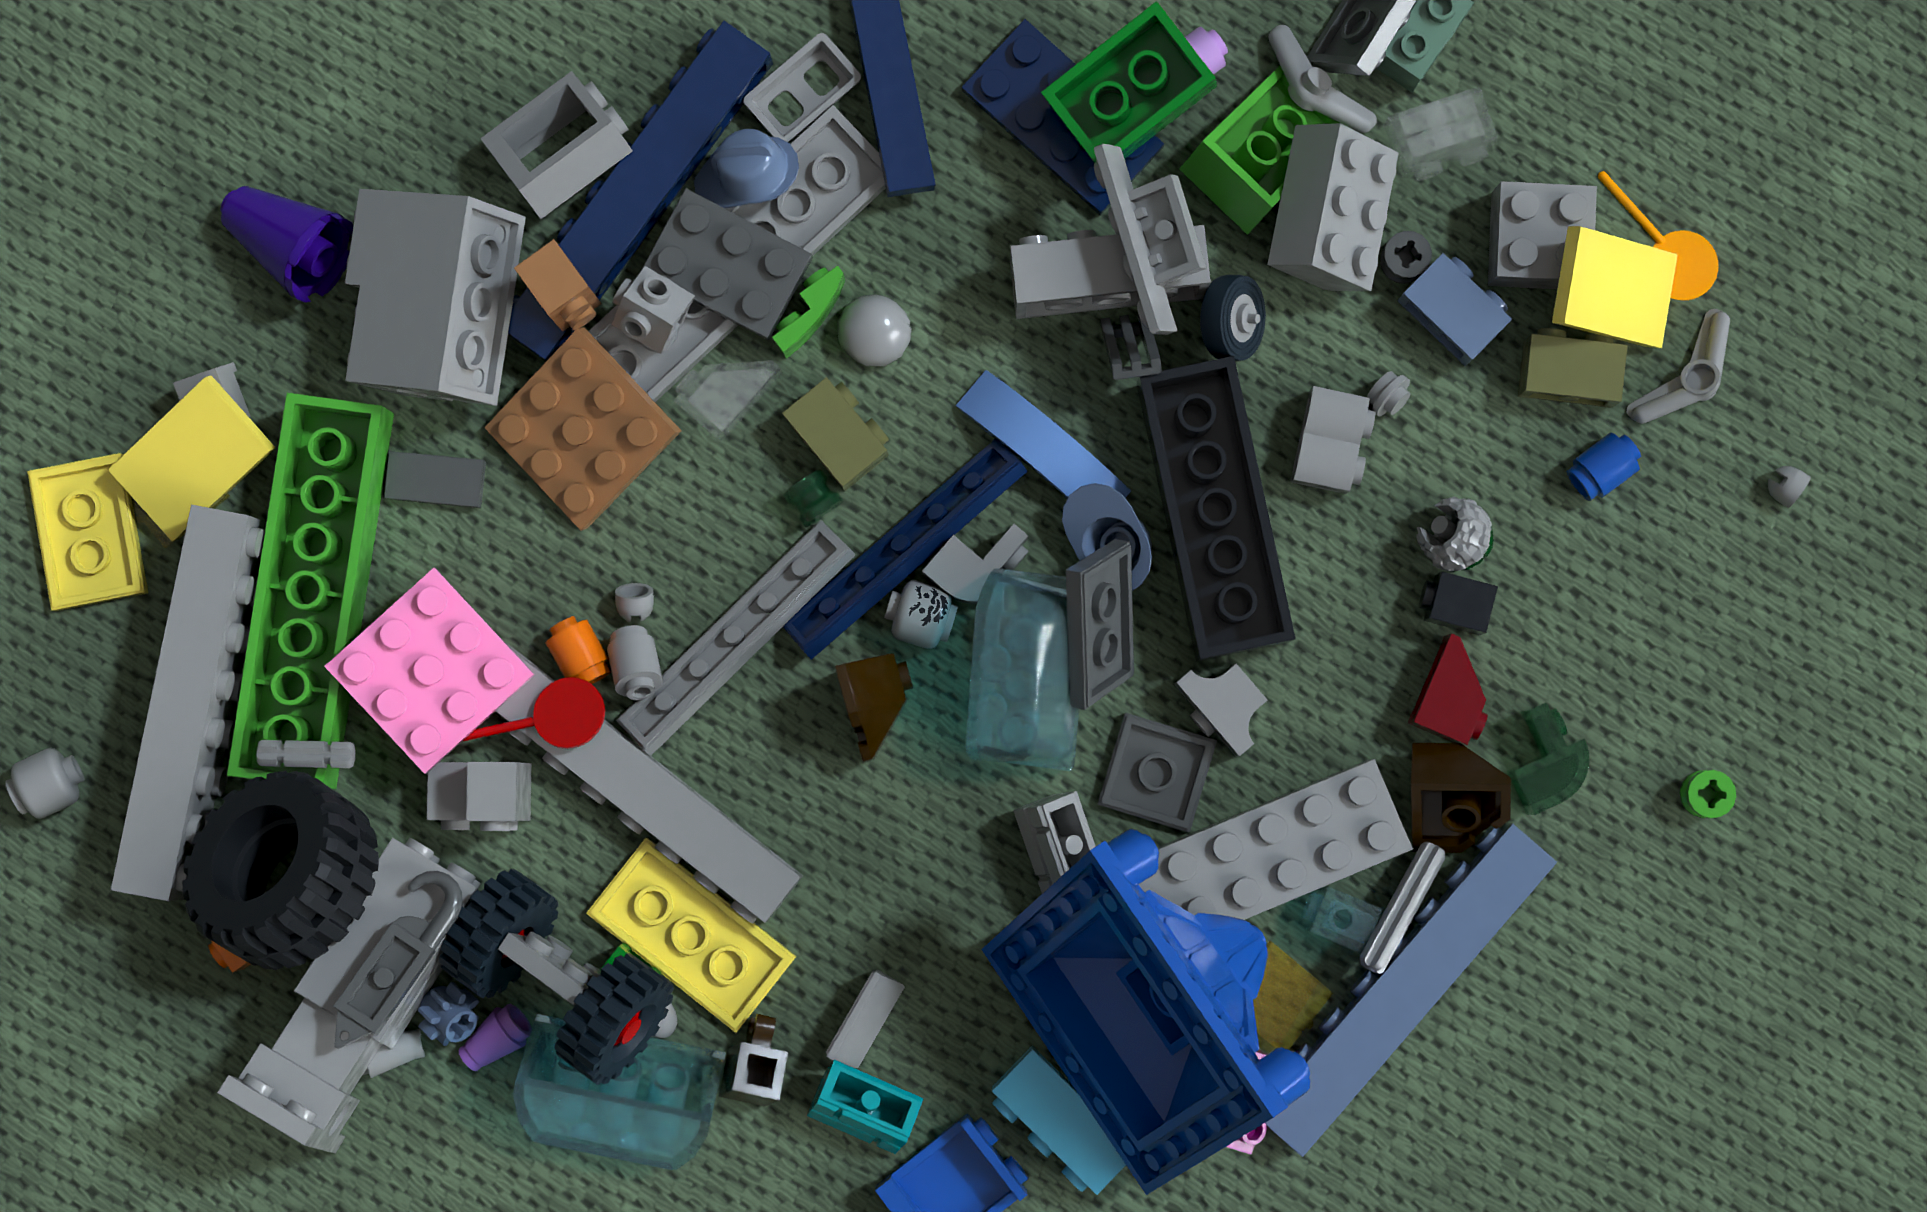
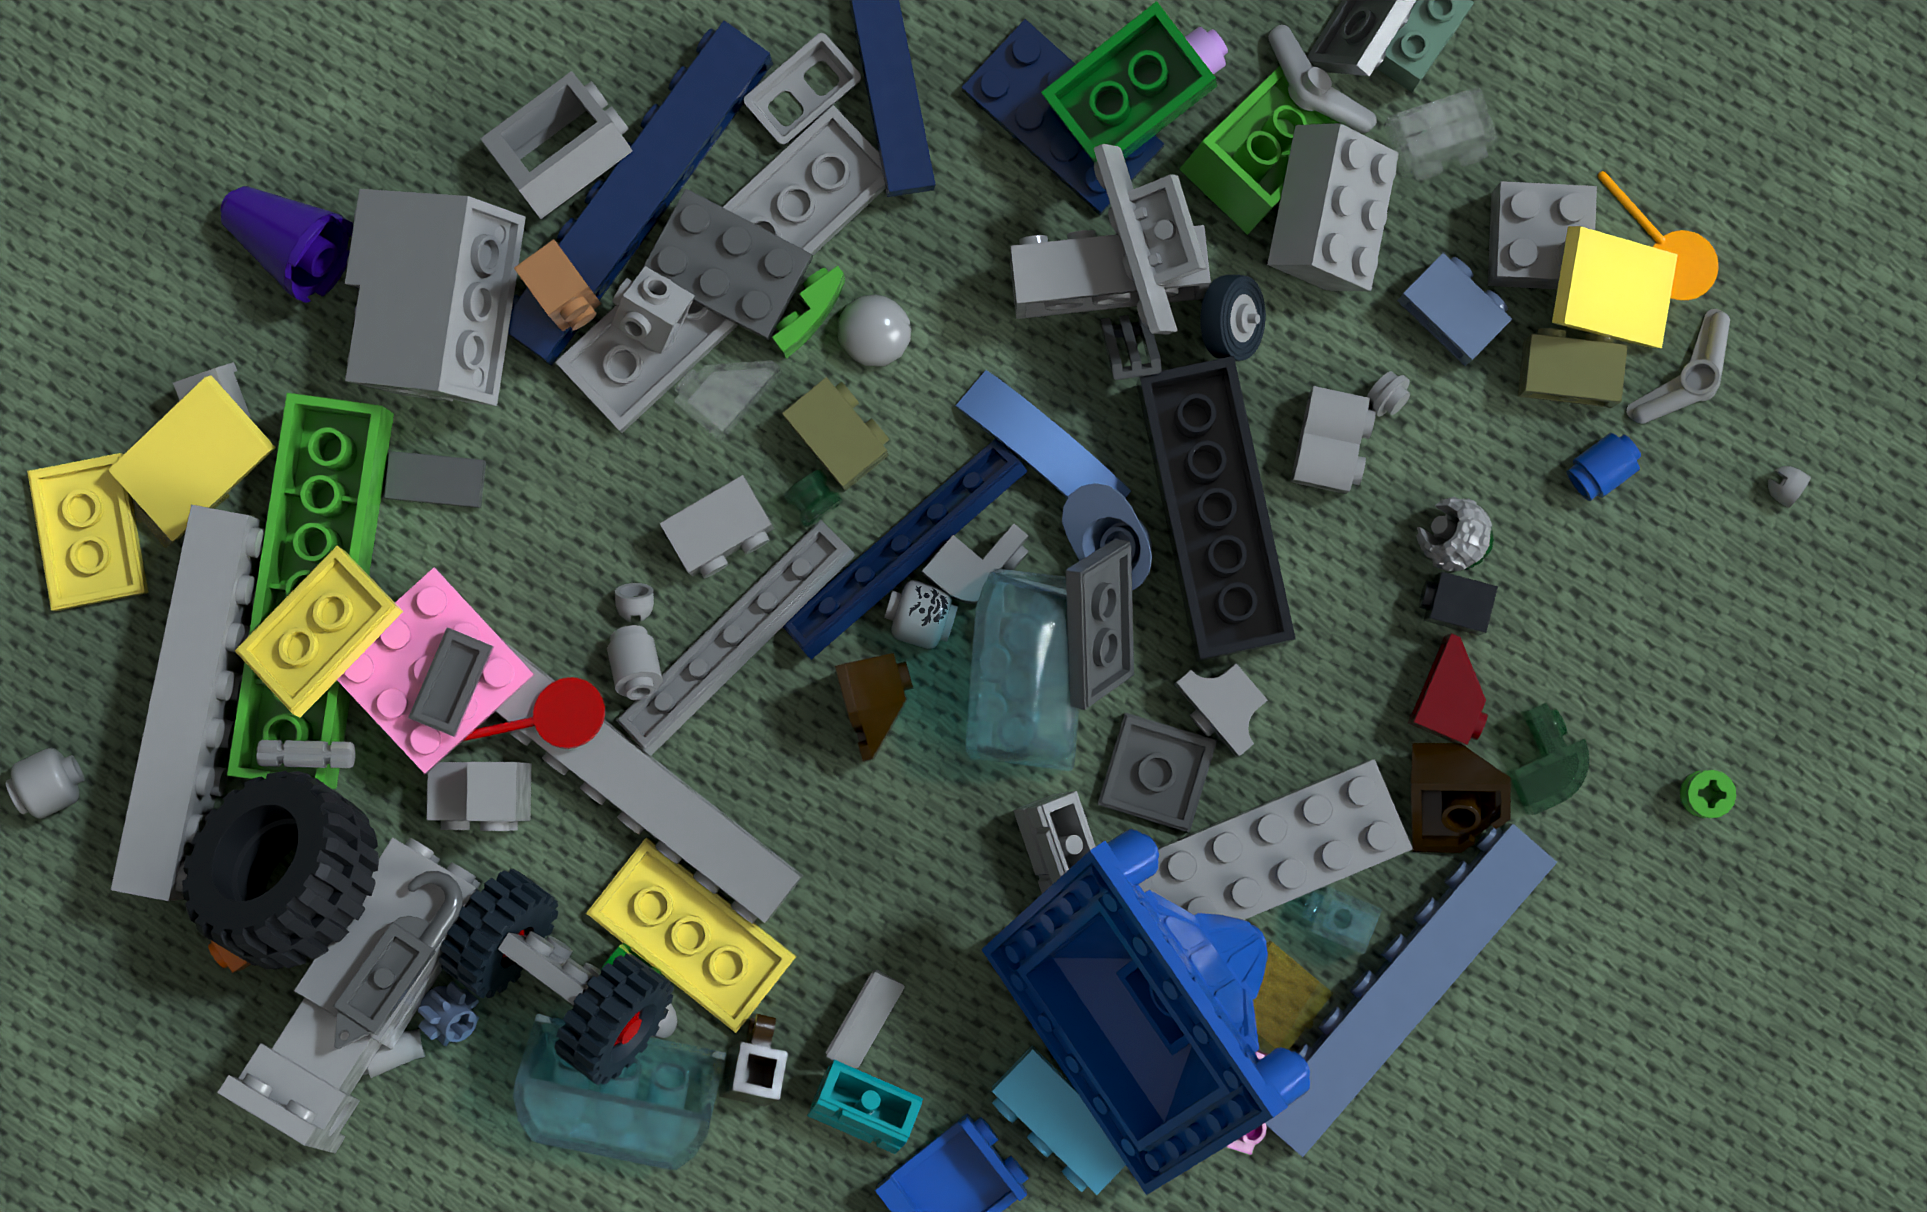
(318, 631): none -> light yellow tile
(451, 682): none -> dark grey tile
(496, 1037): medium lavender cone -> none
(578, 650): orange brick -> none
(582, 428): medium nougat plate -> none
(718, 527): none -> light grey brick
(747, 170): sand blue piece -> none
(1402, 266): dark grey wheel -> none
(1402, 907): light grey axle -> none

